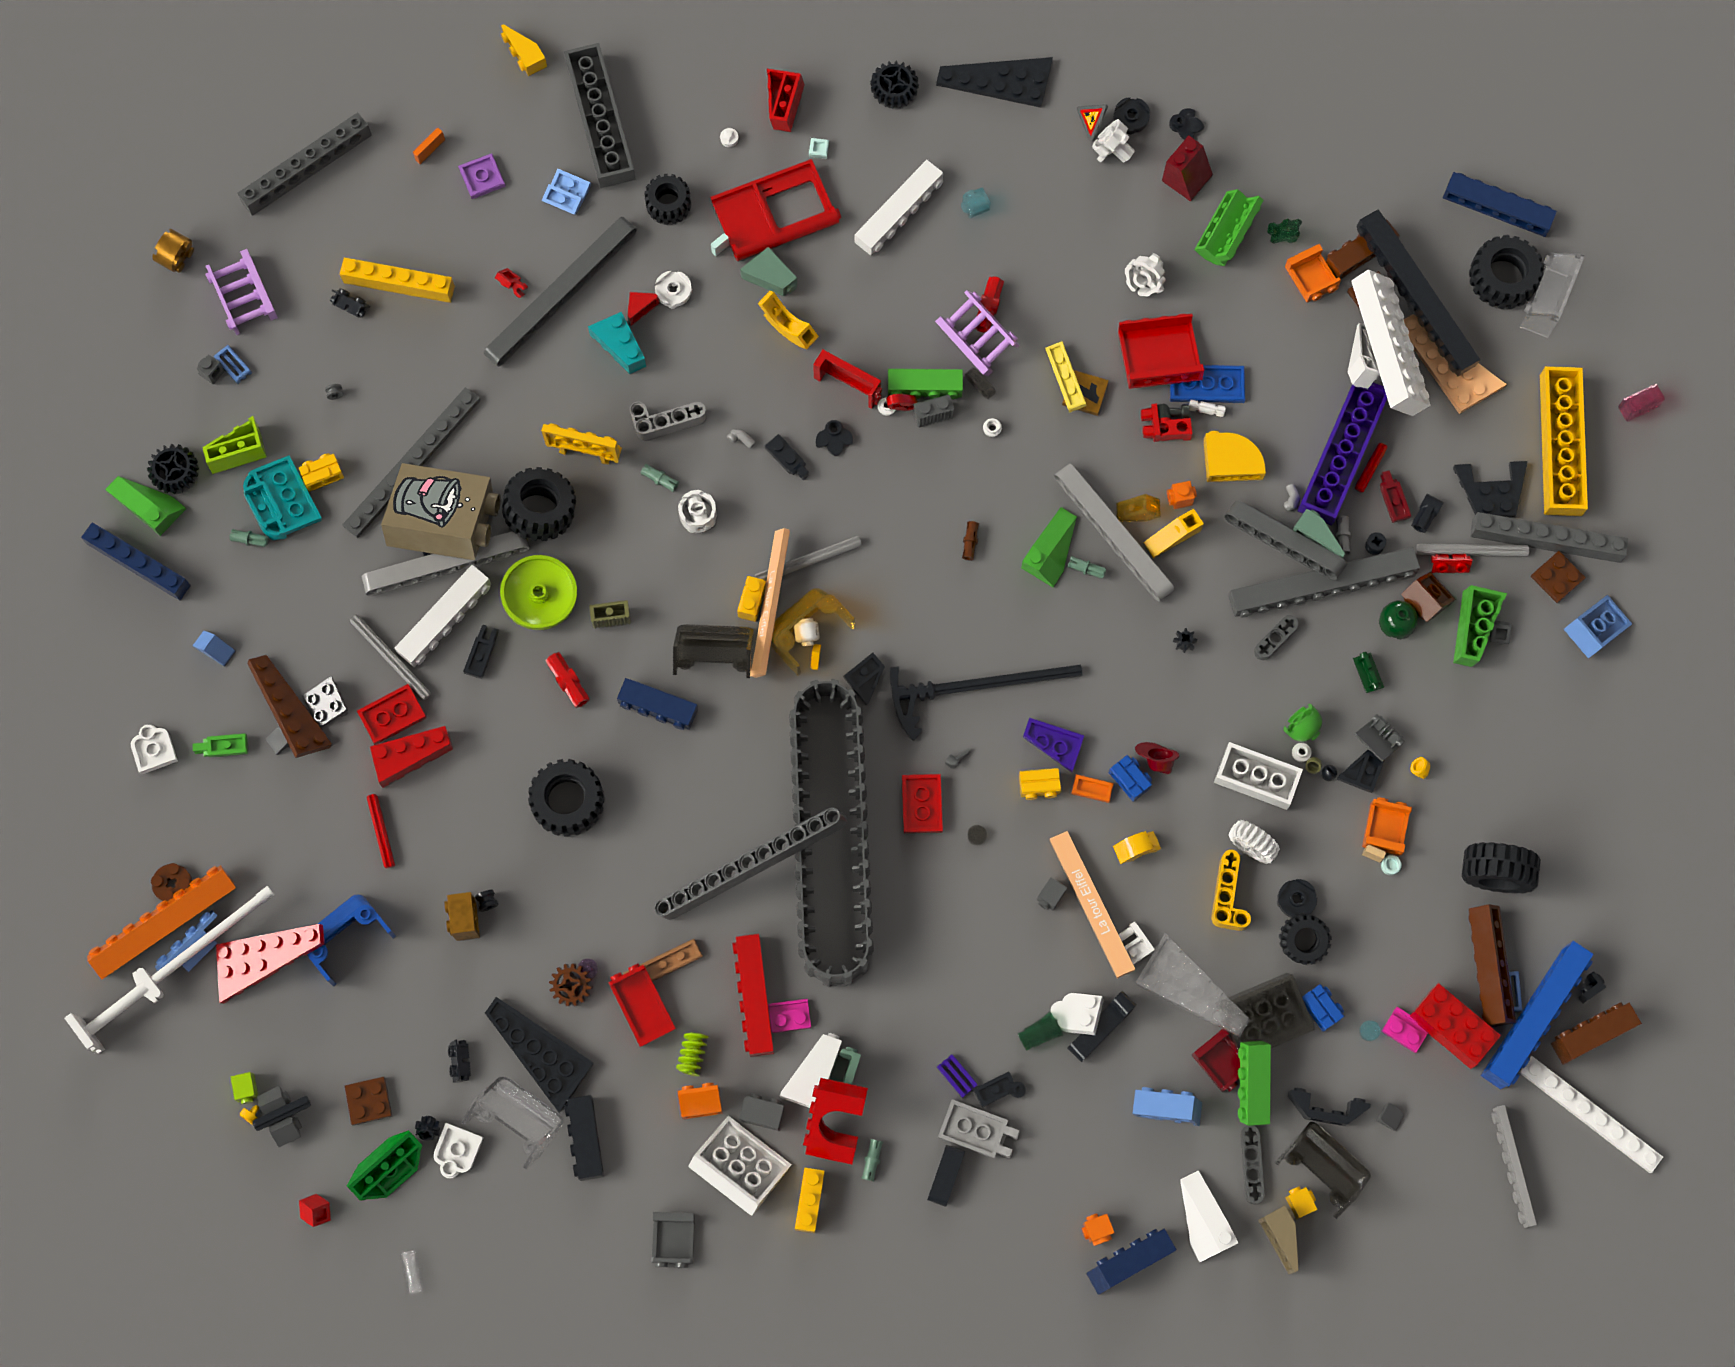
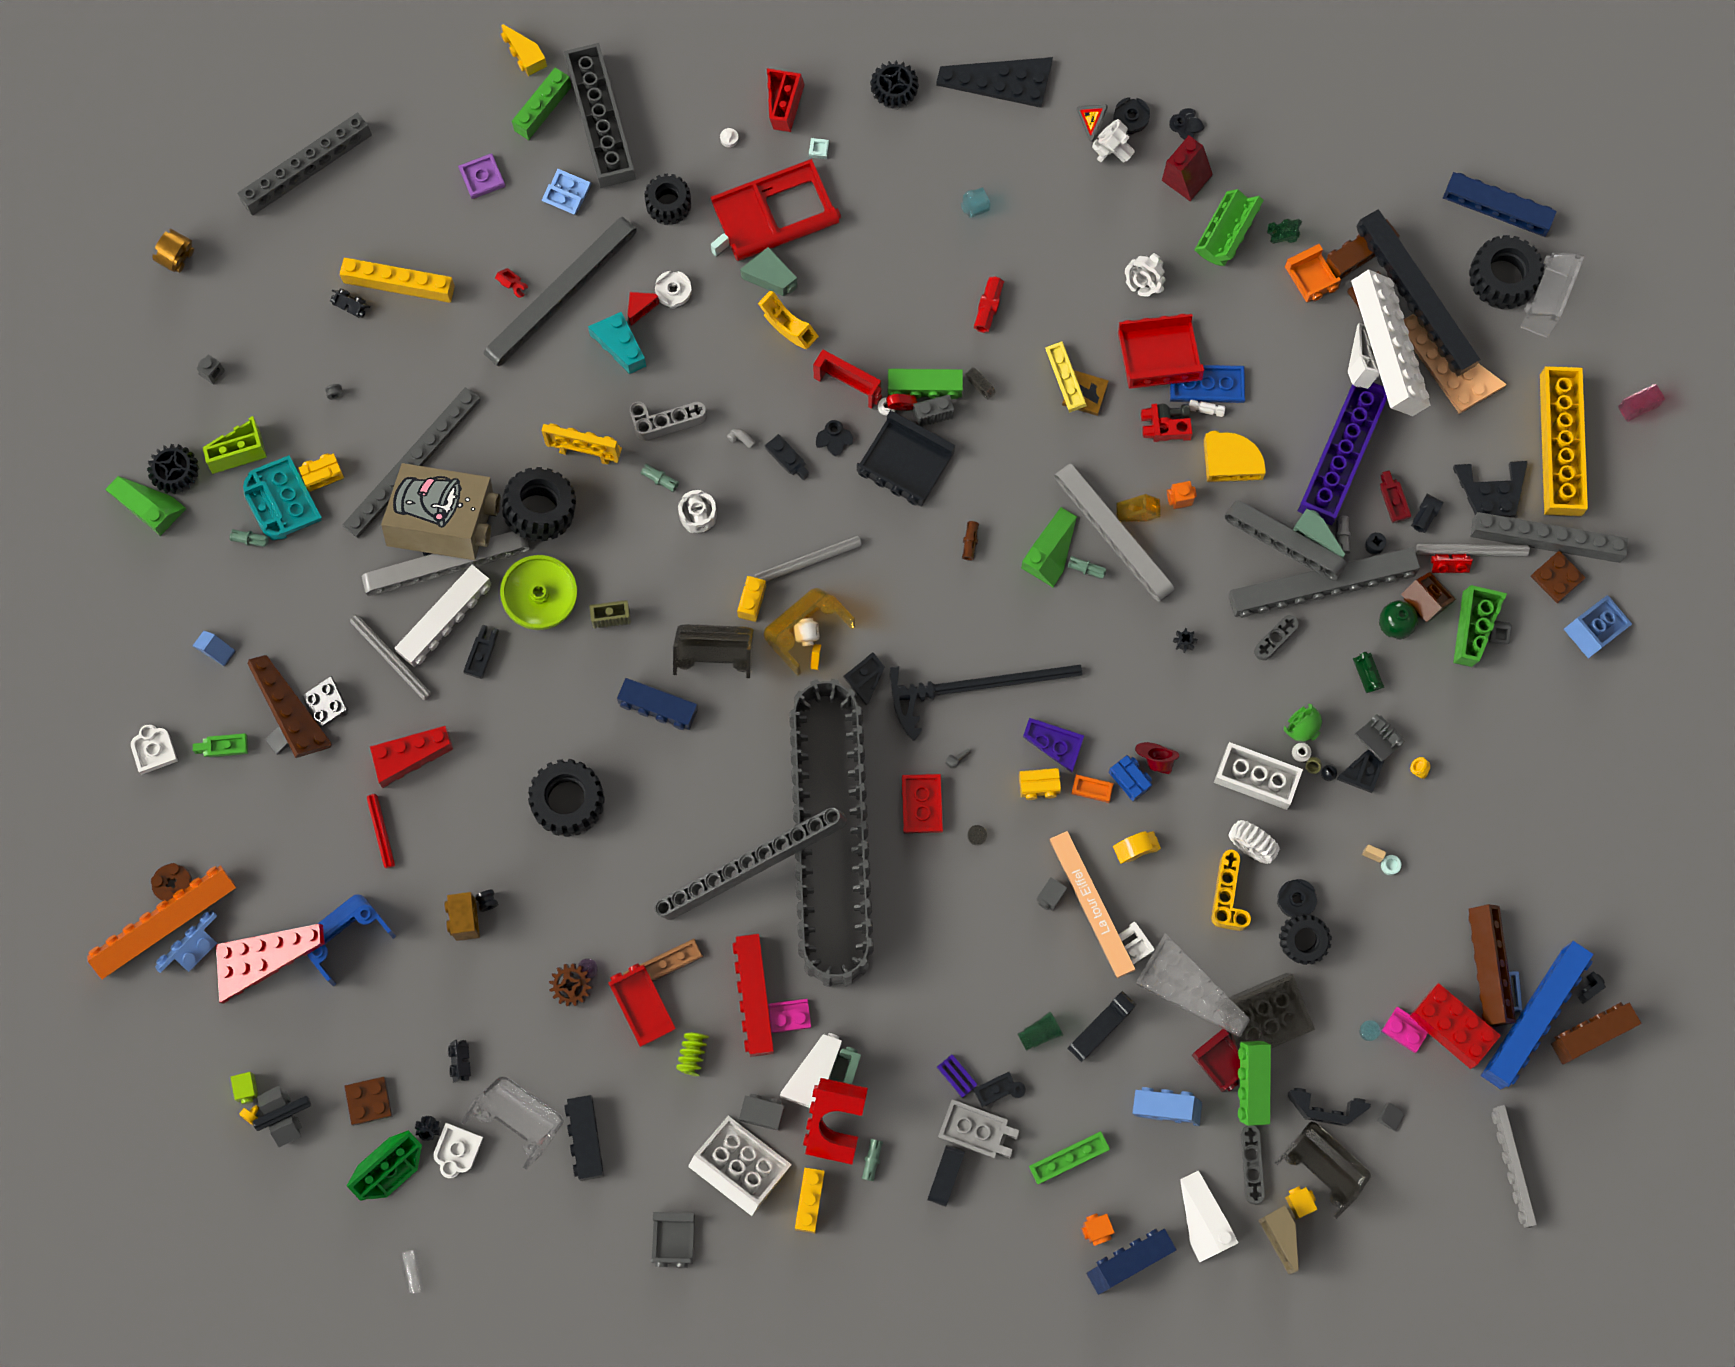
(136, 561): dark blue brick -> none
(147, 985): white piece -> none
(242, 375): medium blue tile -> none
(252, 278): lavender fence -> none
(314, 1210): red panel -> none
(391, 714): red plate -> none
(429, 145): orange tile -> none
(541, 103): none -> bright green brick
(547, 1059): black wing -> none
(567, 680): red piece -> none
(700, 1101): orange slope -> none
(770, 603): light nougat tile -> none
(899, 207): white brick -> none
(906, 459): none -> black panel
(959, 338): lavender fence -> none
(992, 422): white plate -> none
(1069, 1158): none -> bright green plate
(1078, 1013): white plate -> none
(1174, 533): yellow slope -> none
(1294, 498): light grey arm -> none
(1322, 1007): blue brick -> none
(1371, 467): red axle -> none
(1387, 826): orange panel -> none
(1501, 867): black tyre -> none
(1591, 1115): white plate -> none

